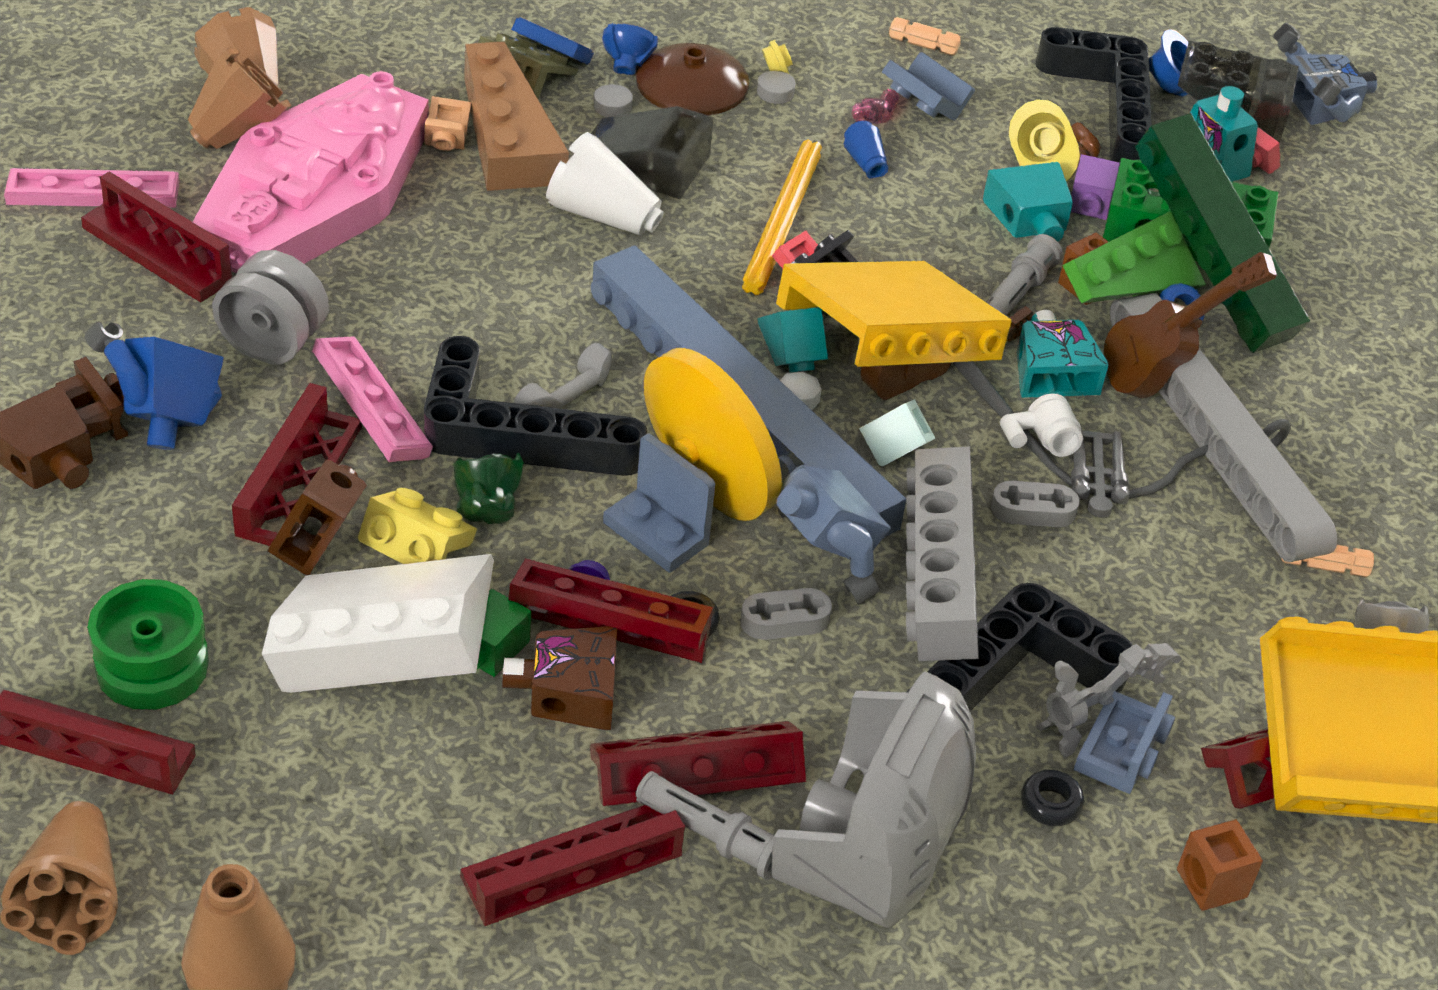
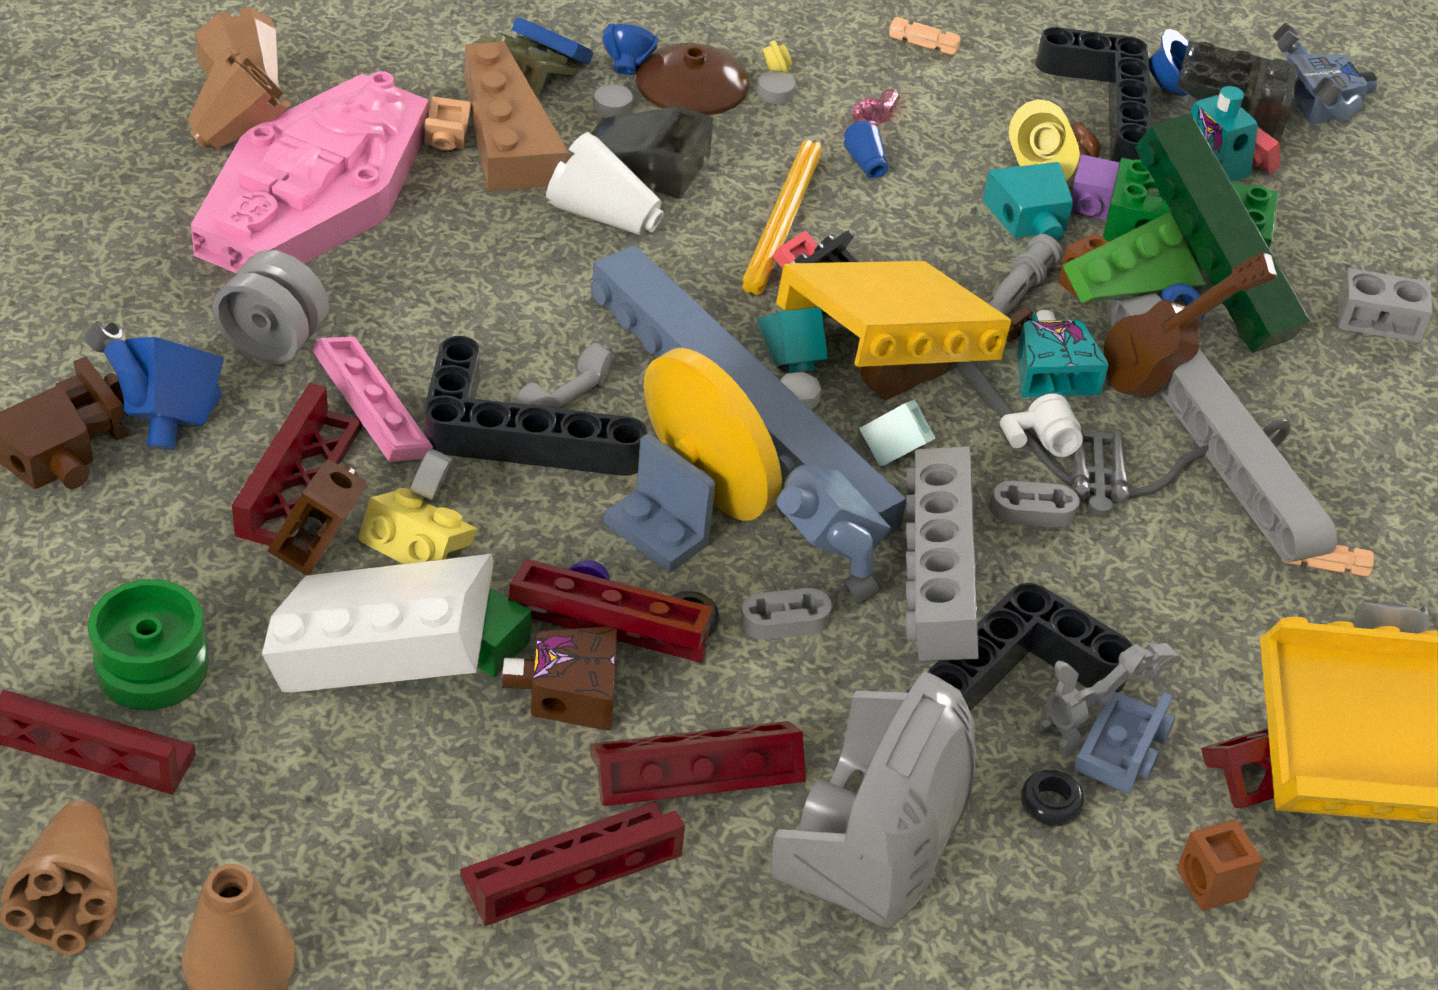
(83, 187): bright pink tile -> none
(157, 243): dark red fence -> none
(431, 474): none -> light grey beam
(487, 487): dark green hair -> none
(732, 833): light grey pin -> none
(932, 84): sand blue bracket -> none
(1384, 305): none -> light grey brick

